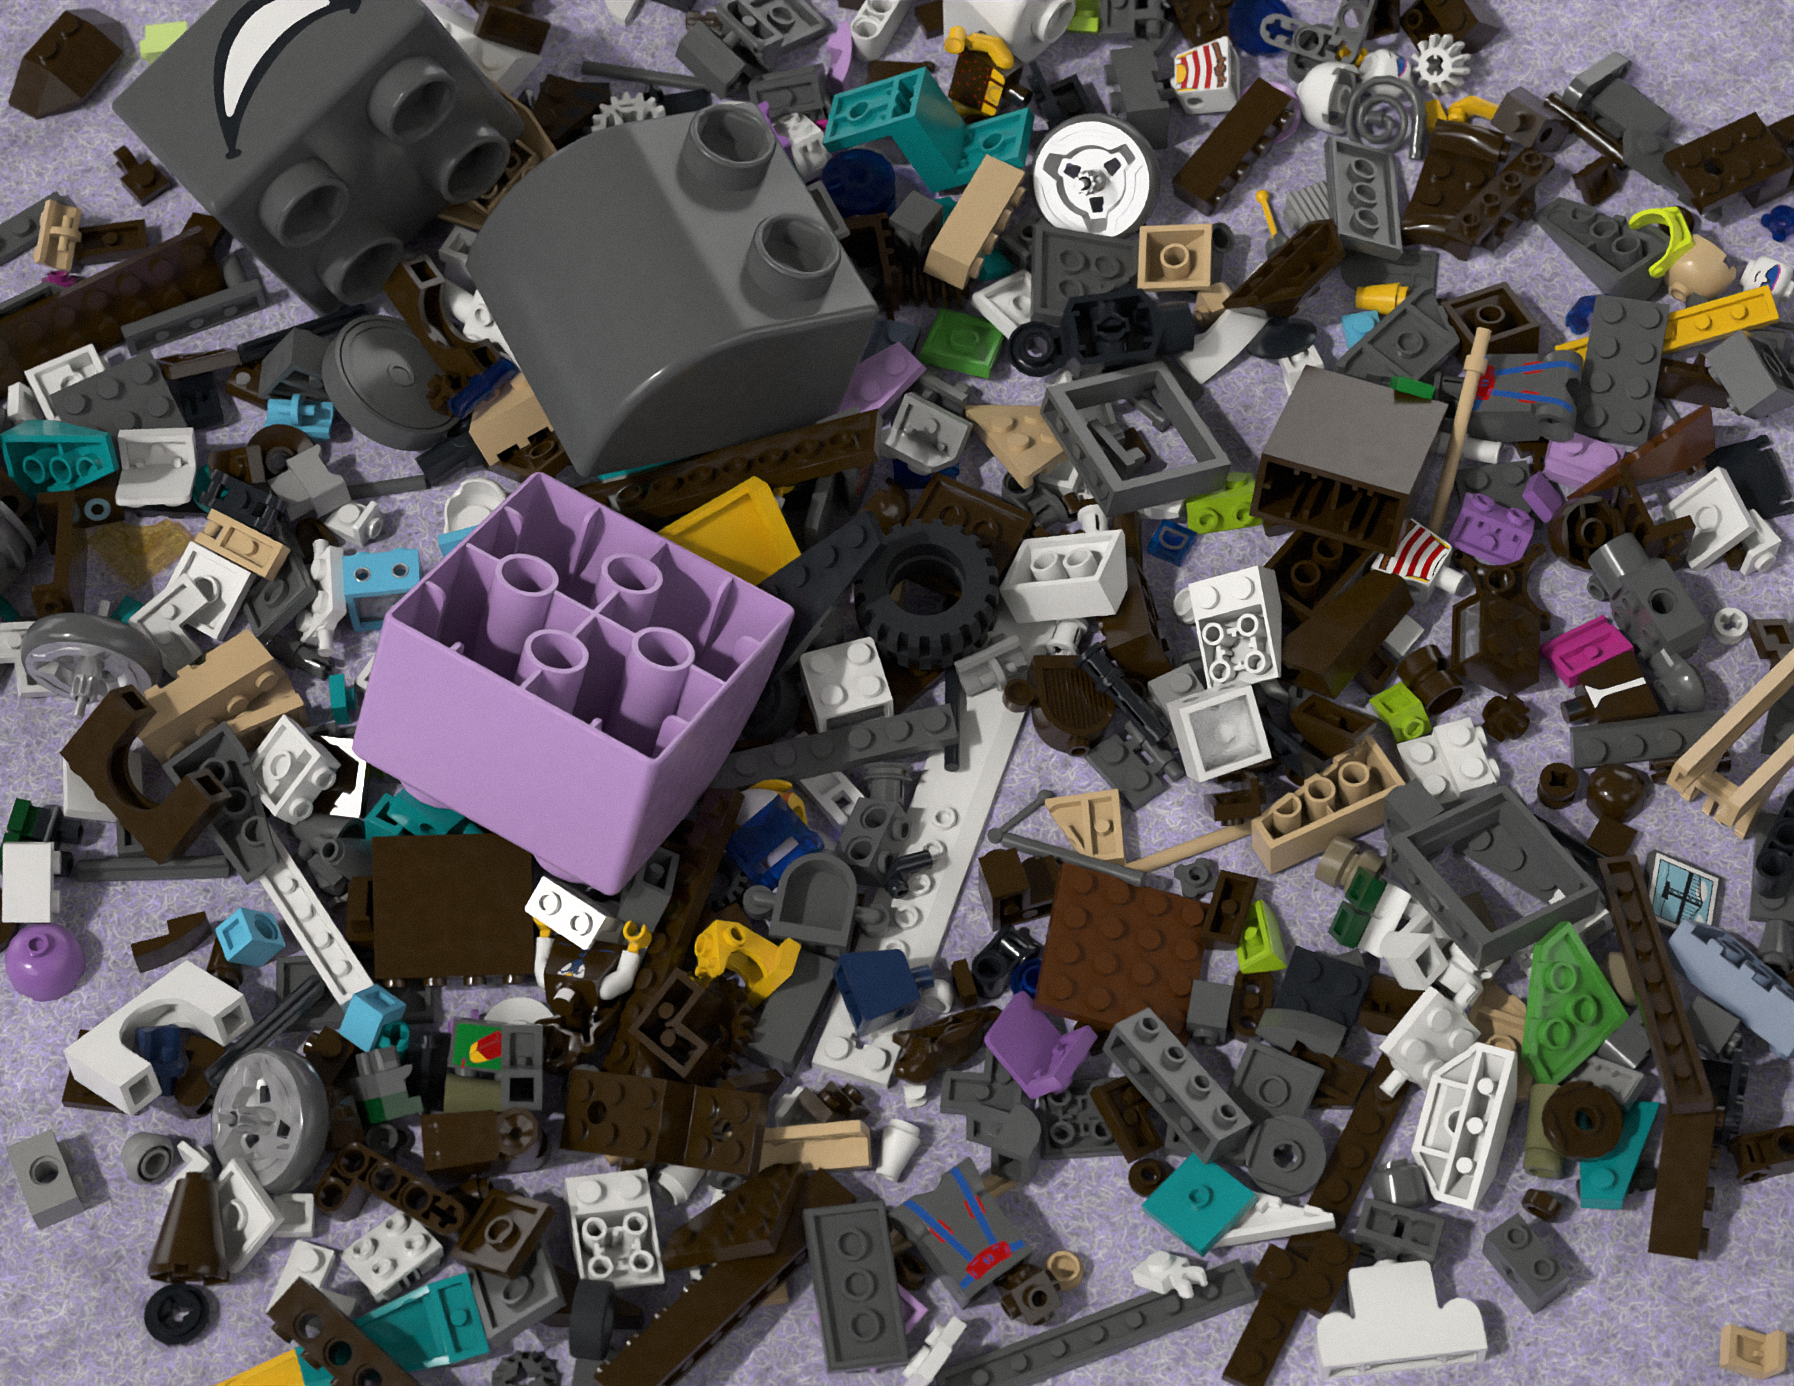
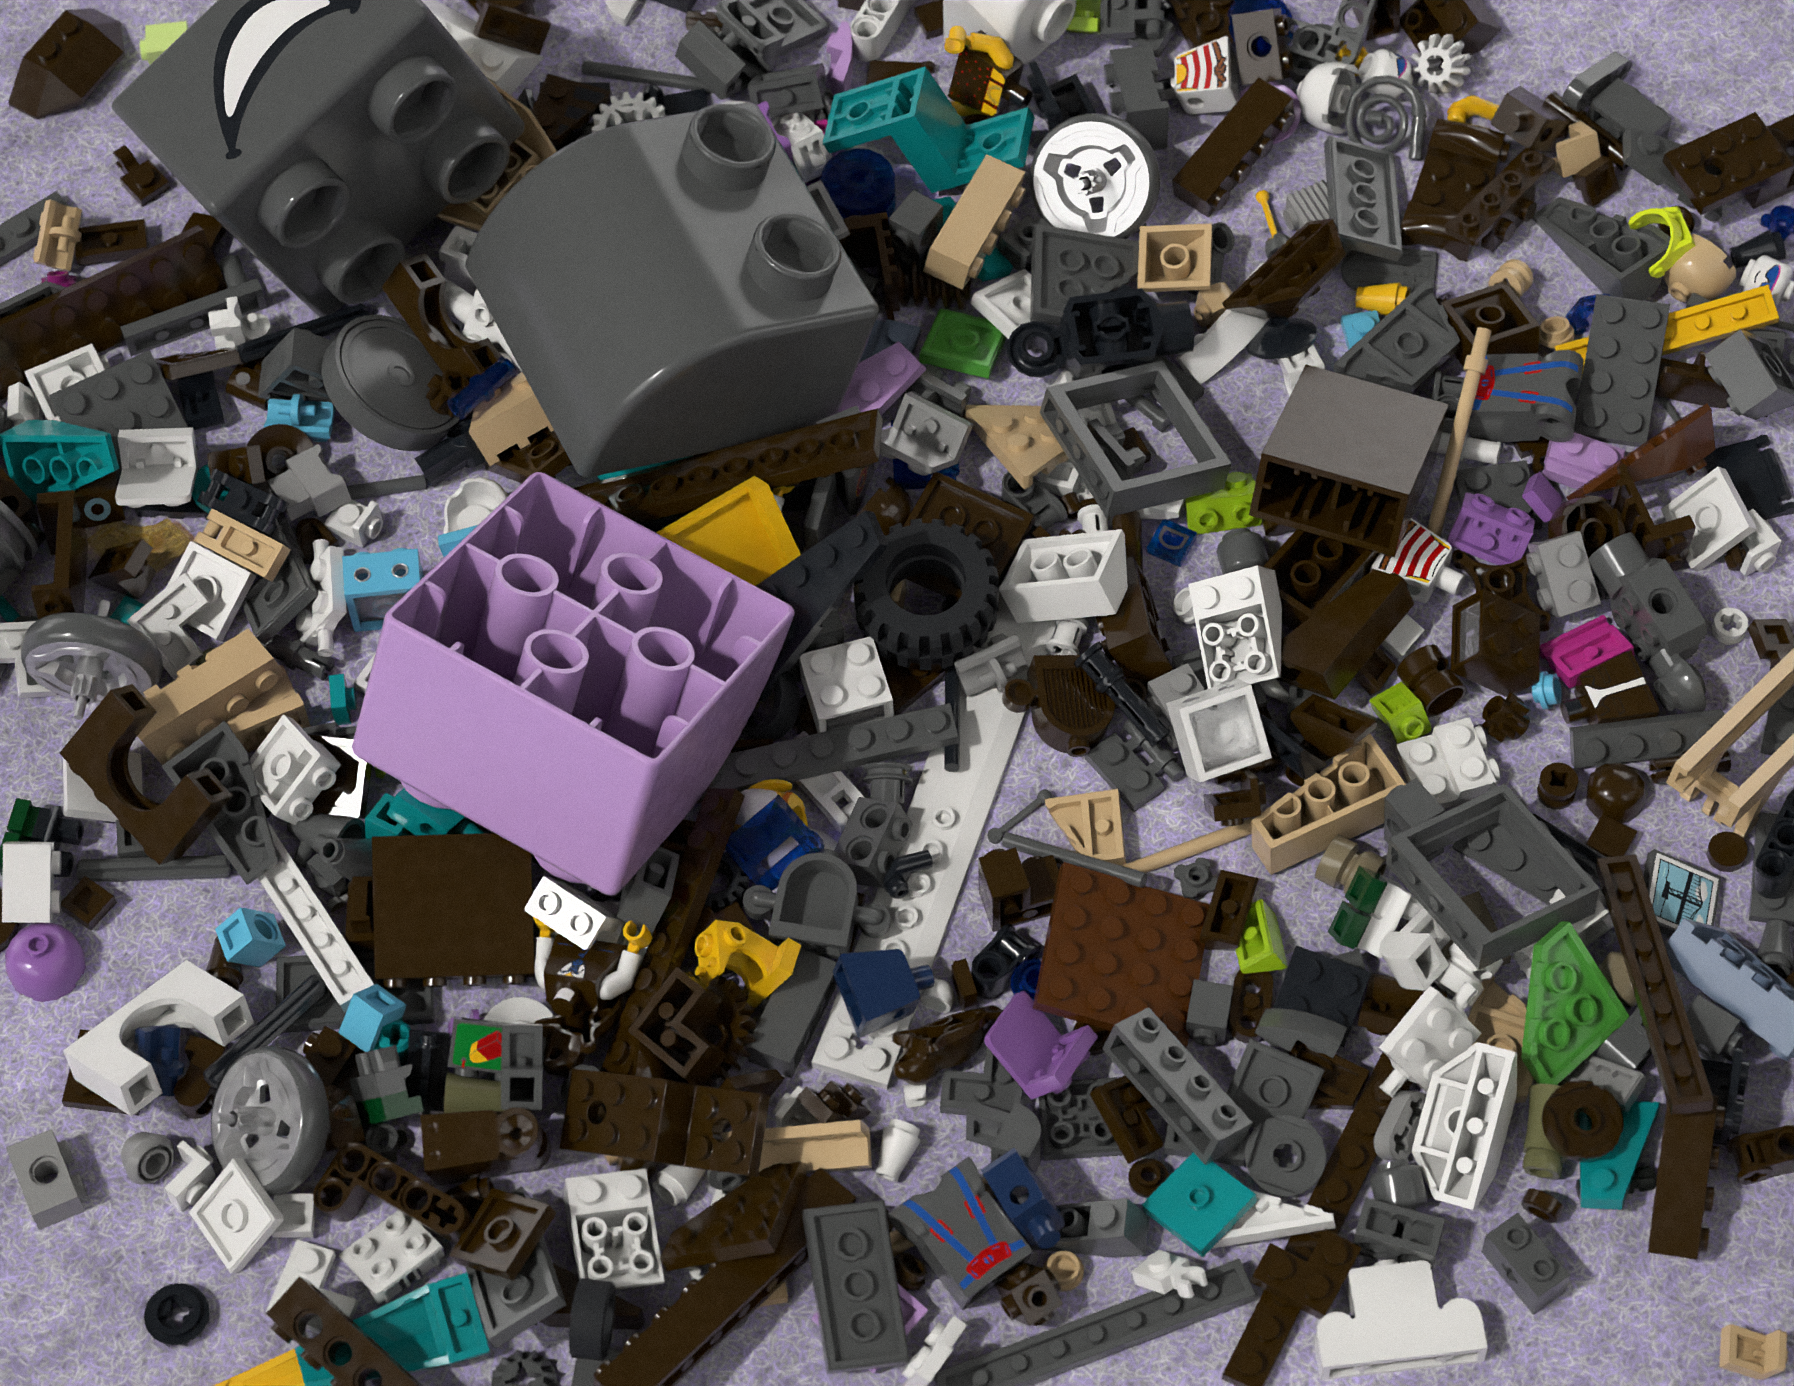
(88, 903): none -> dark brown plate
(125, 569): none -> dark brown slope
(183, 936): dark brown slope -> none
(191, 1236): dark brown cone -> none
(232, 329): none -> white hips
(1034, 1211): none -> dark blue torso
(1102, 1229): none -> dark grey slope
(1241, 550): none -> dark grey head
(1247, 31): none -> brick
(1399, 1125): none -> light grey beam
(1412, 386): green tile -> none
(1434, 110): yellow piece -> none
(1518, 275): none -> tan wheel
(1547, 690): none -> medium azure plate
(1555, 331): none -> tan plate
(1563, 574): none -> light grey bracket
(1577, 151): none -> tan panel
(1727, 851): none -> dark brown tile
(1763, 244): none -> black cone

